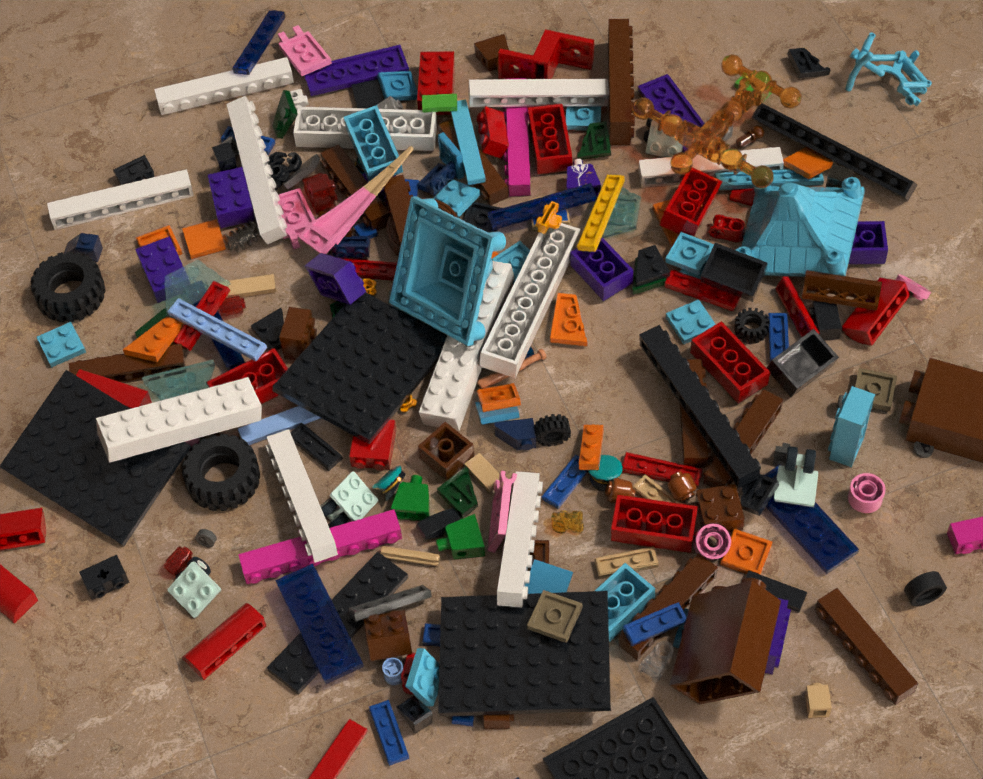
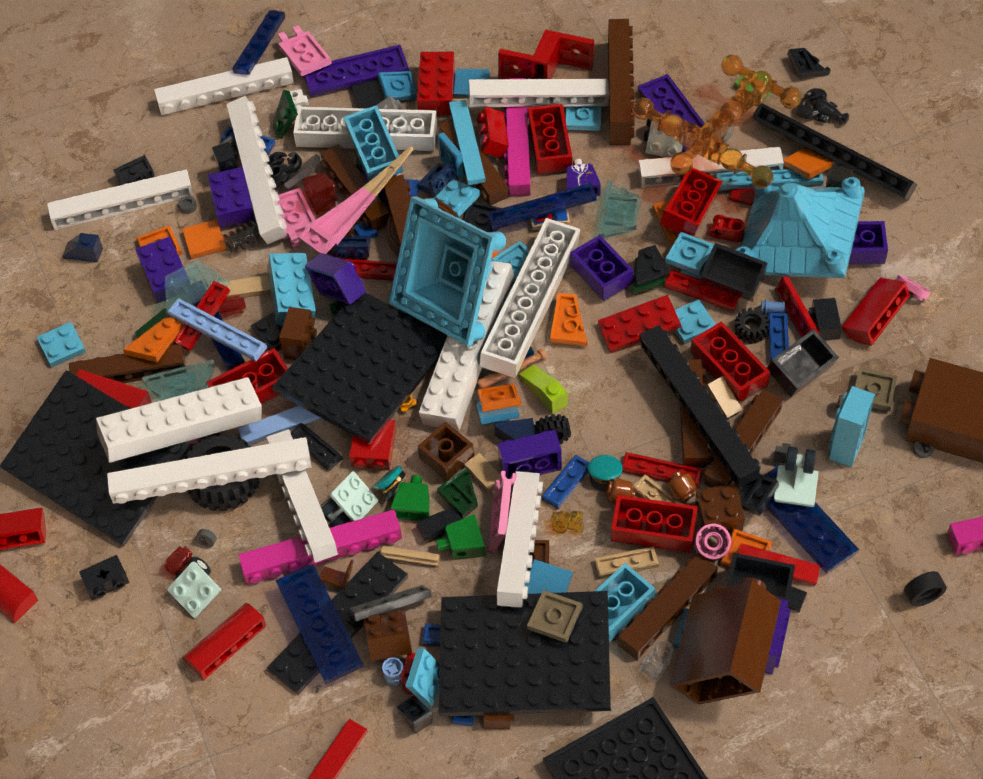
(63, 269): black tyre -> none
(187, 205): none -> dark grey tile
(209, 470): none -> white brick
(289, 284): none -> medium azure brick
(336, 577): none -> reddish brown bracket
(370, 284): light orange plate -> none
(389, 732): blue tile -> none
(439, 103): bright green tile -> none
(462, 80): none -> dark azure tile
(487, 51): reddish brown torso -> none
(531, 454): none -> dark purple brick
(546, 388): none -> lime slope
(549, 218): light orange piece -> none
(591, 447): orange plate -> none
(596, 142): dark green wing -> none
(601, 213): yellow tile -> none
(624, 327): none -> red plate
(654, 624): blue tile -> none
(724, 397): none -> tan tile
(756, 133): reddish brown axle -> none
(773, 307): none -> medium blue pin
(774, 574): none -> black piece
(804, 571): none -> red tile
(817, 700): tan brick -> none
(821, 108): none -> black animal
(841, 287): reddish brown fence -> none
(866, 493): bright pink piece -> none
(866, 646): reddish brown brick -> none
(900, 59): medium azure piece -> none

